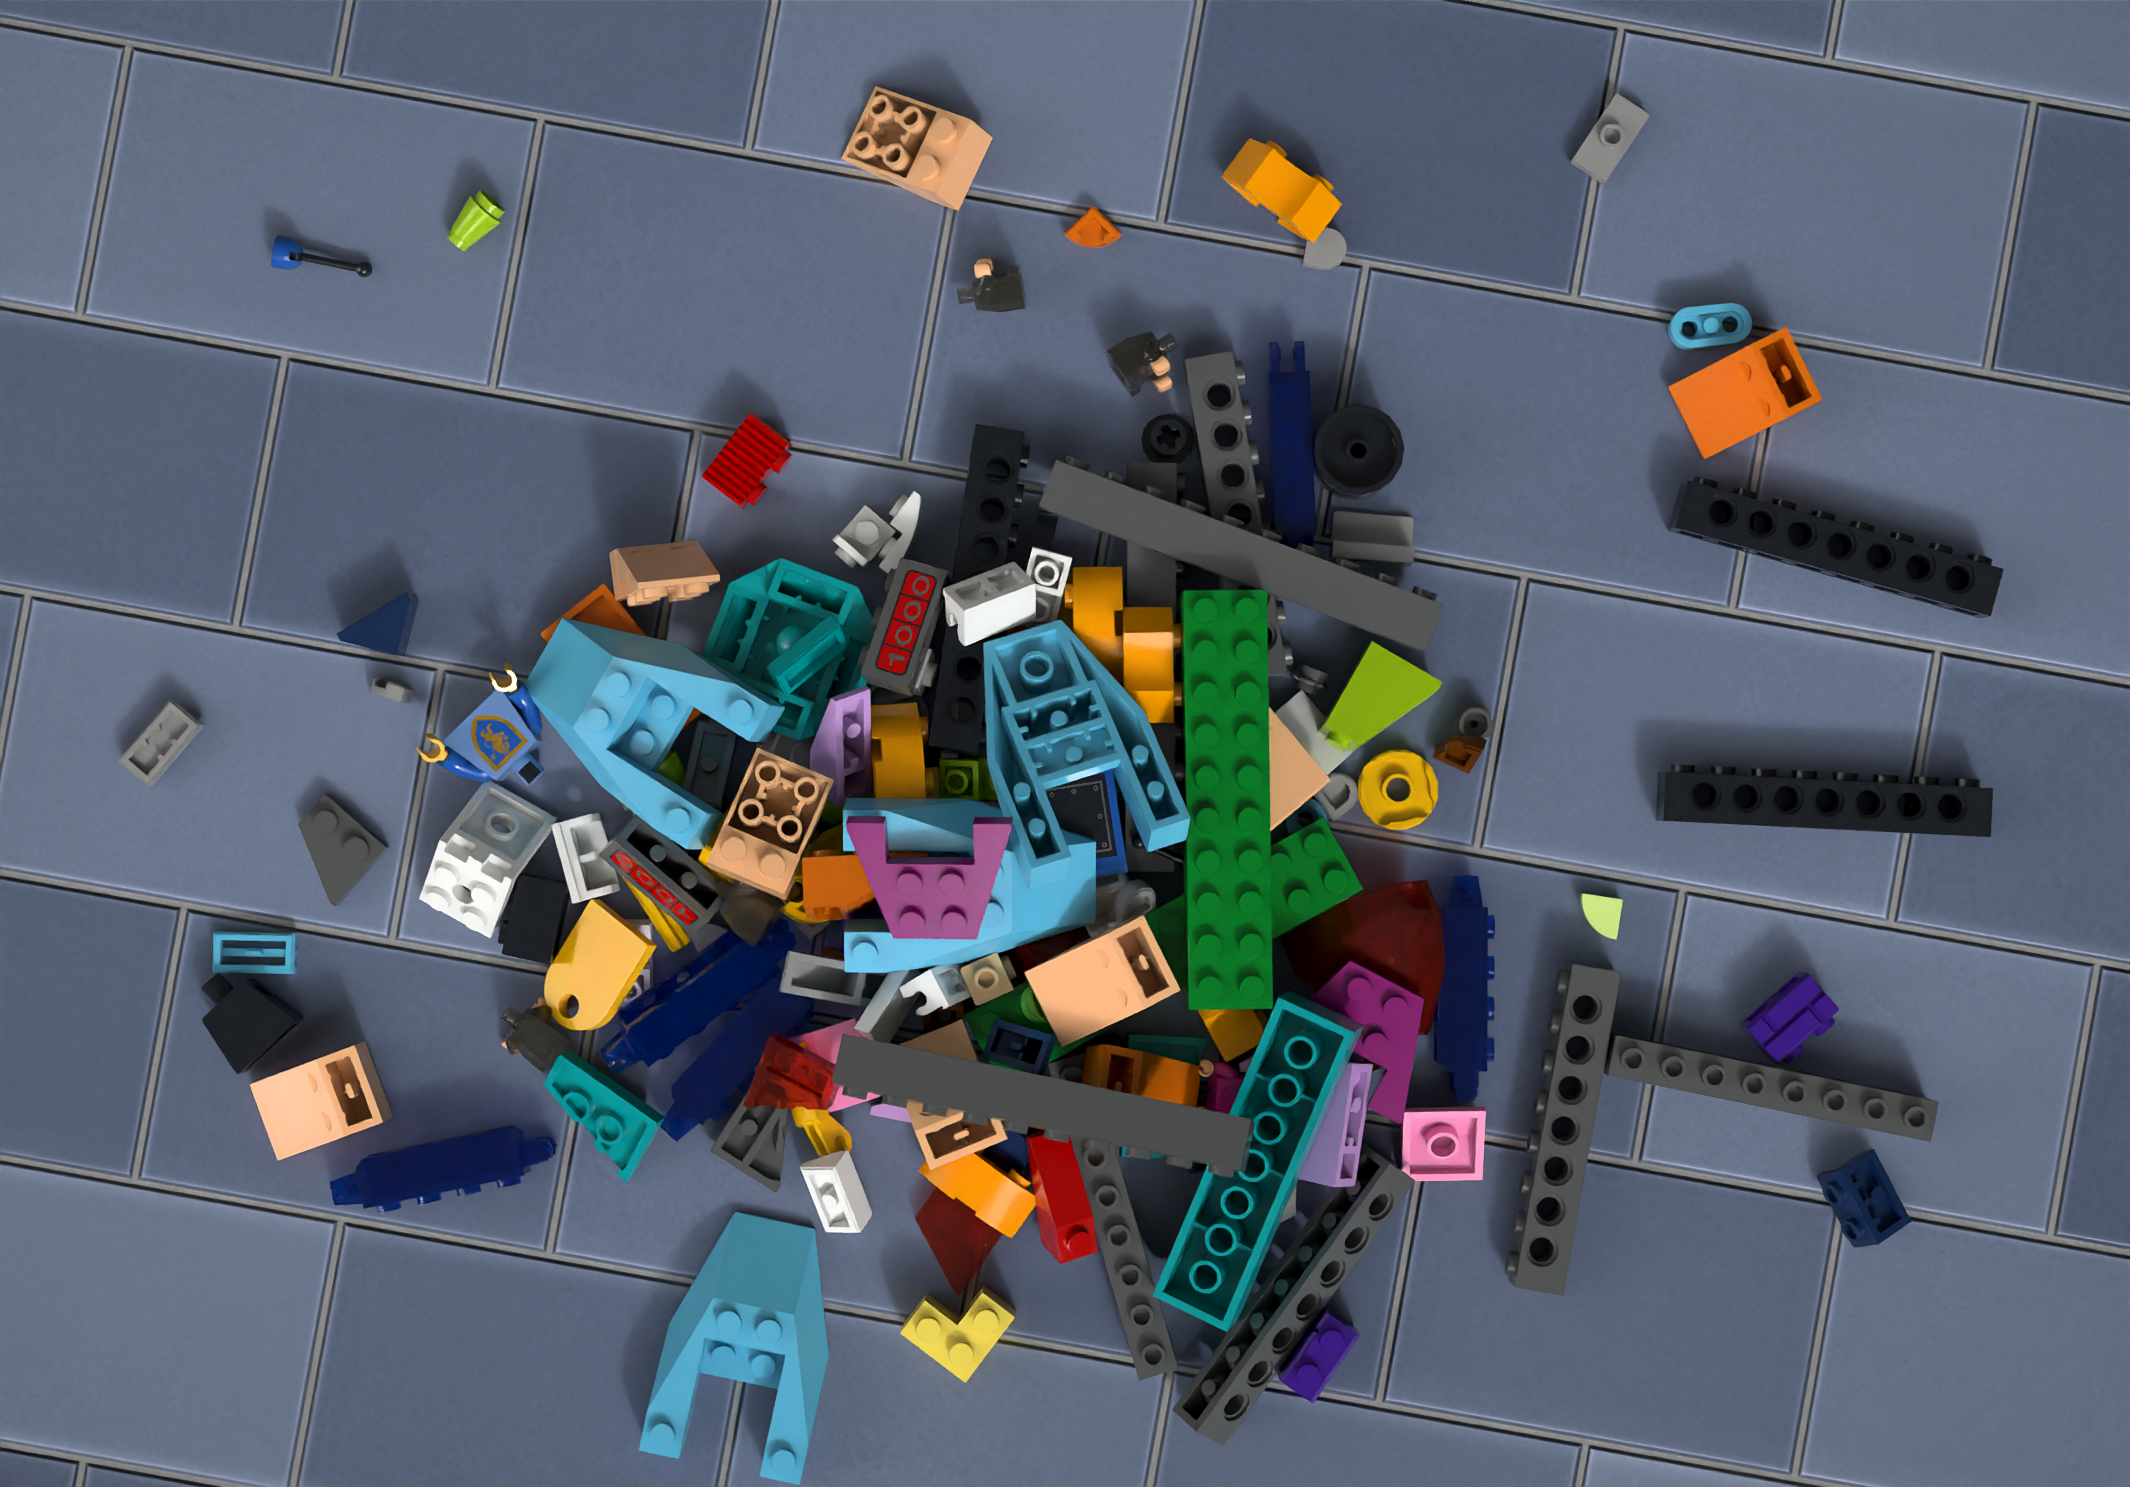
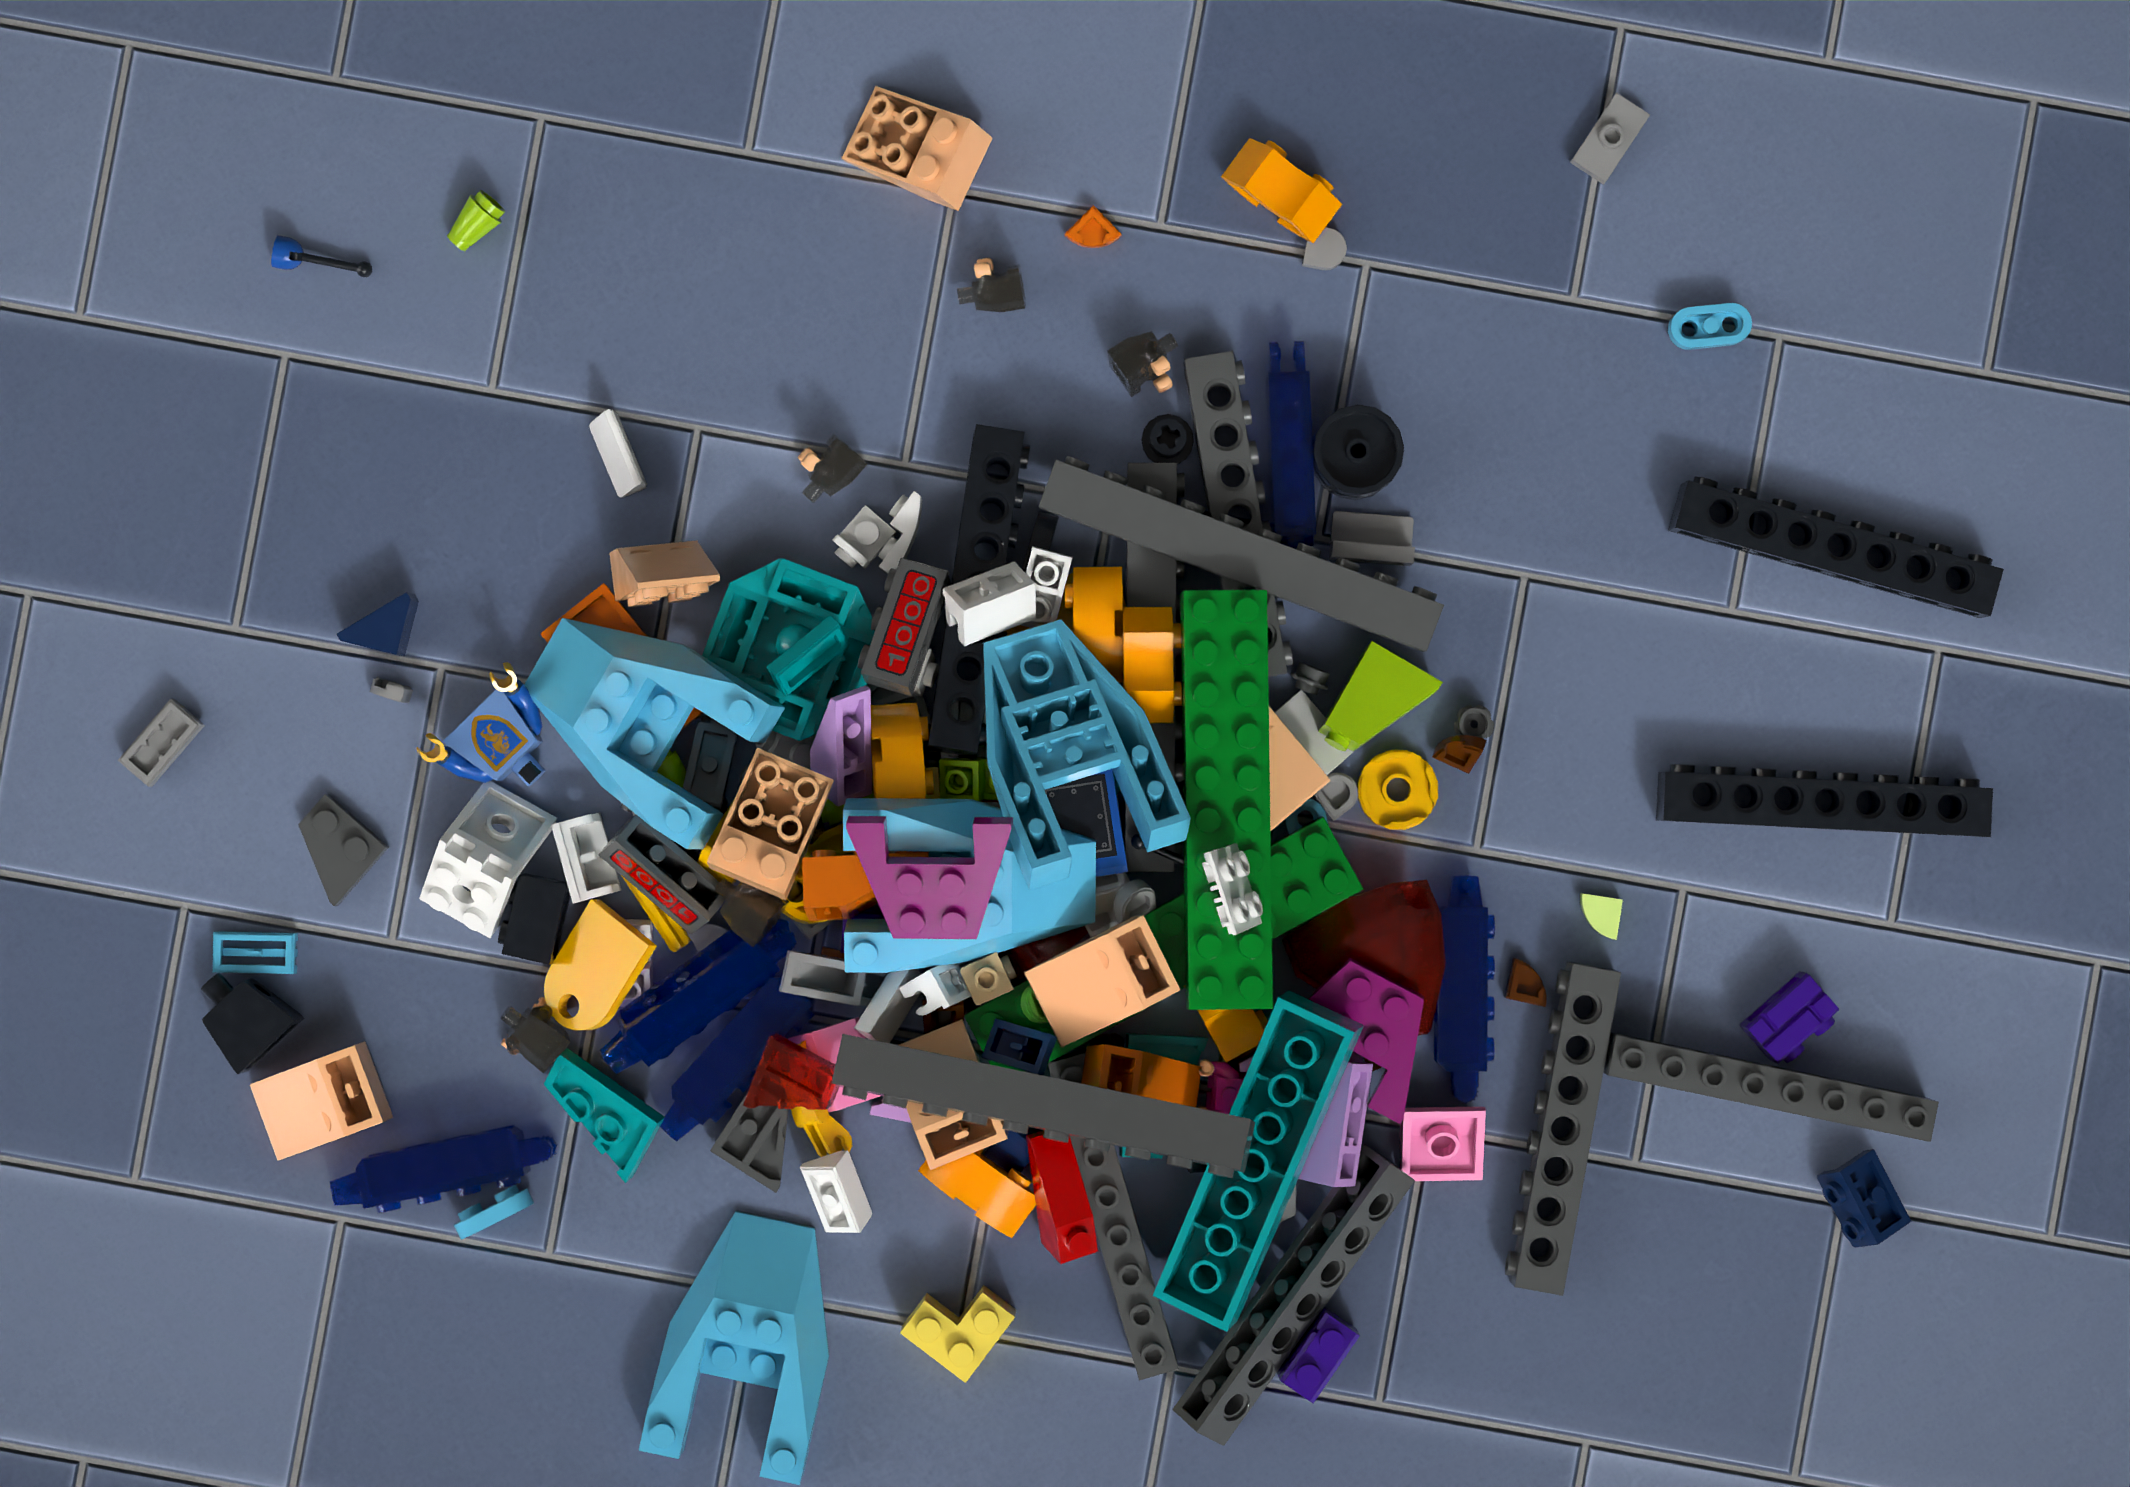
(508, 1203): none -> medium azure plate
(617, 454): none -> white slope
(748, 461): red brick -> none
(832, 469): none -> clear smoke piece
(955, 1237): clear red wing -> none
(1240, 905): none -> white hinge
(1525, 984): none -> reddish brown tile
(1745, 393): orange slope -> none

